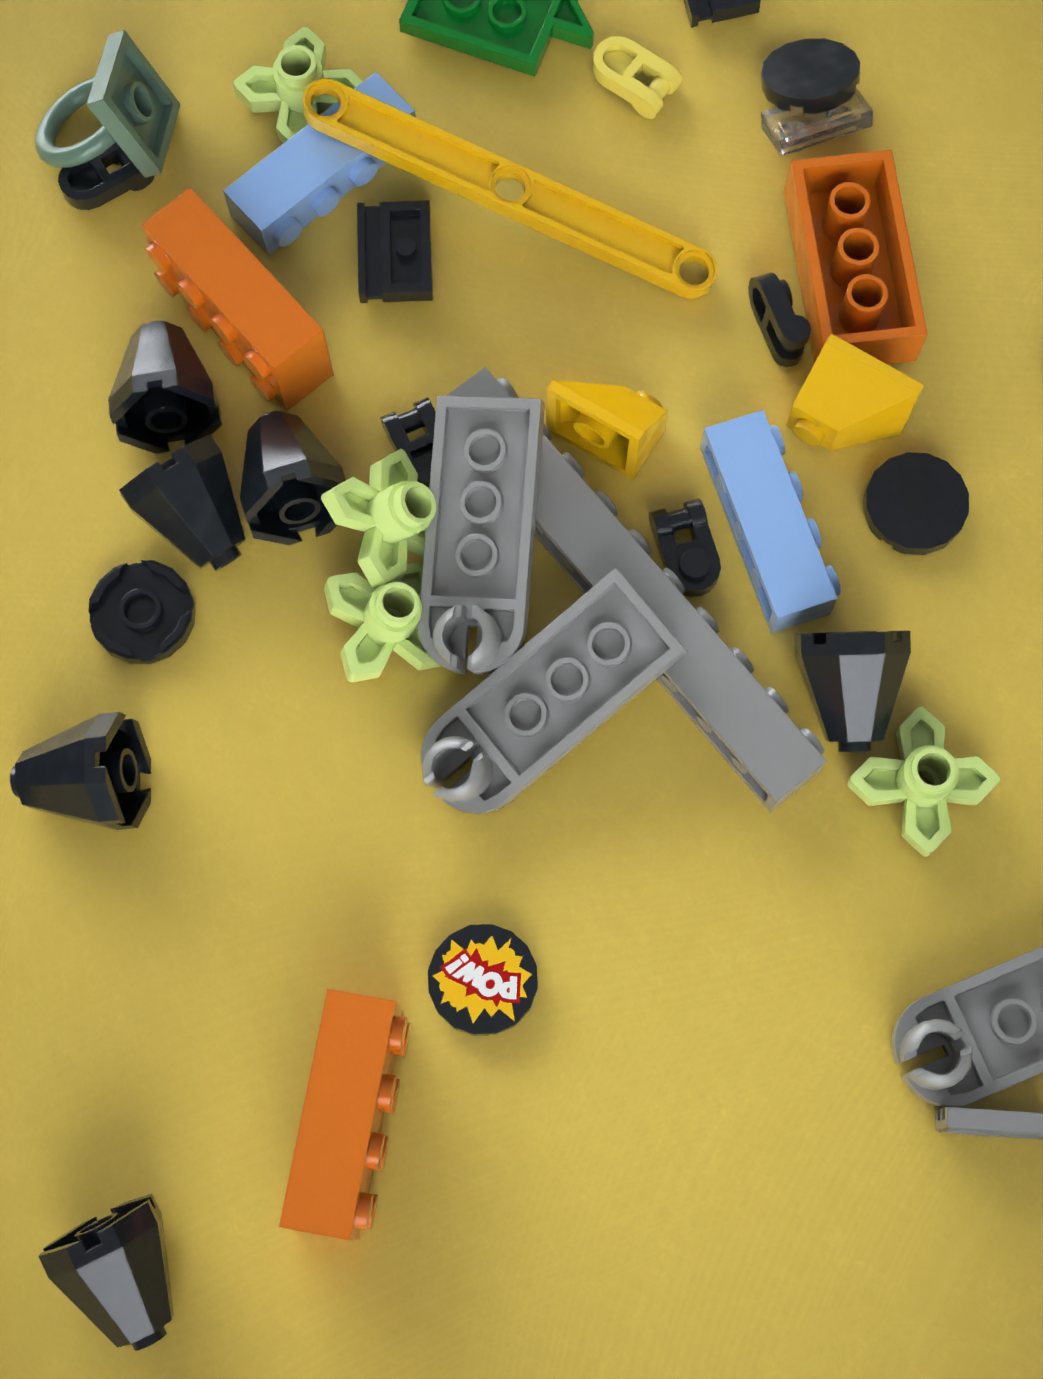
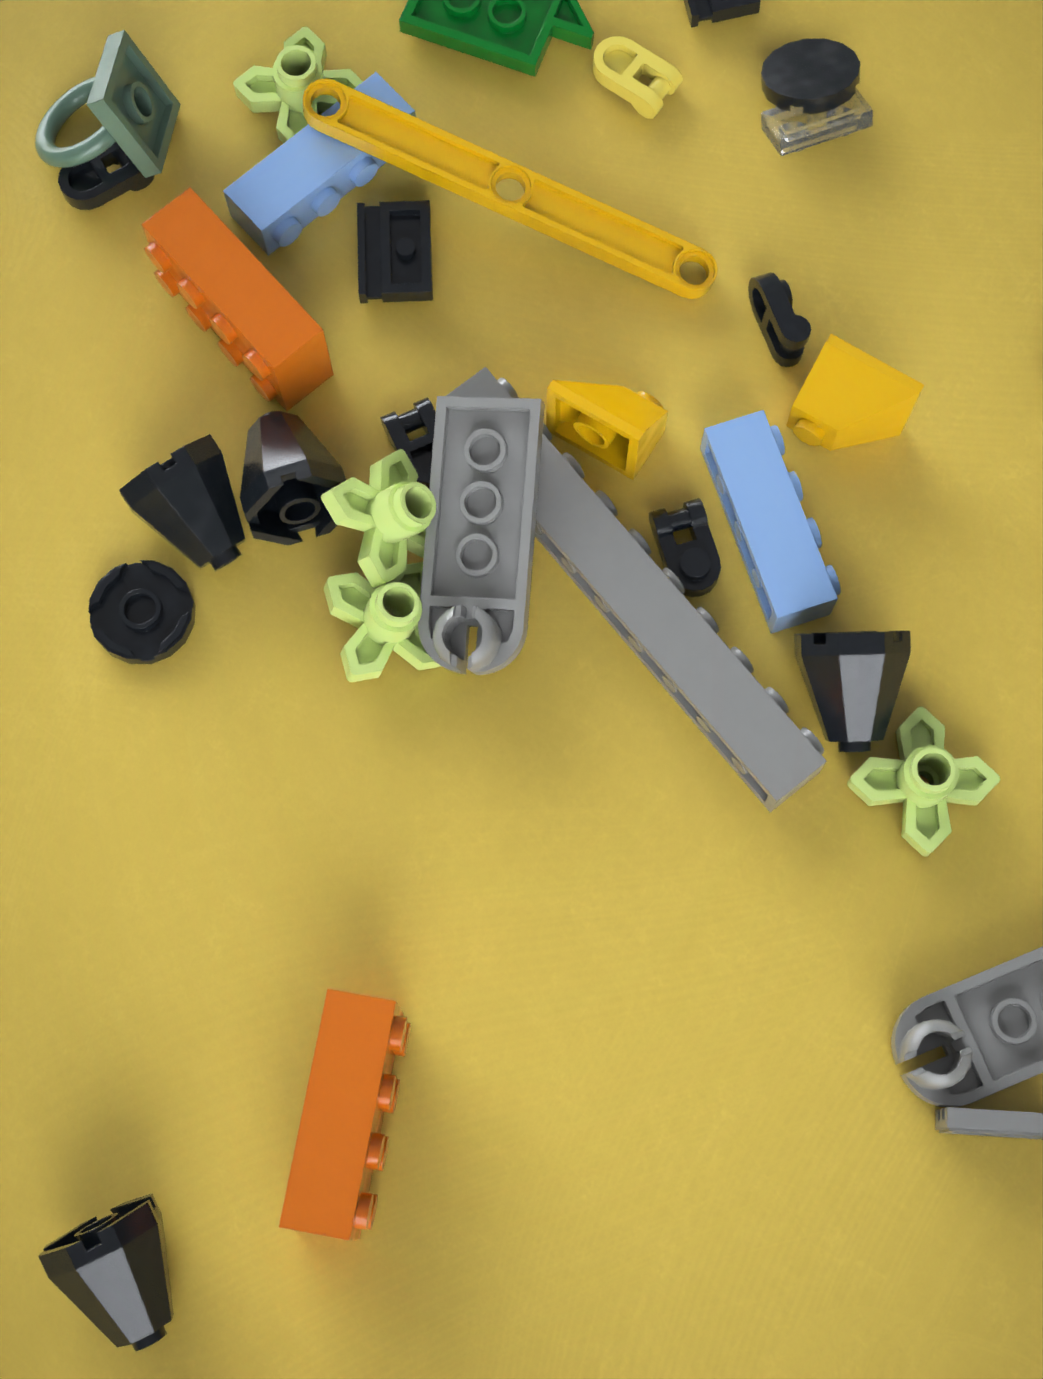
(88, 773): black cone -> none
(162, 391): black cone -> none
(482, 980): tile -> none
(548, 697): light grey plate -> none
(855, 255): orange brick -> none
(916, 503): black tile -> none

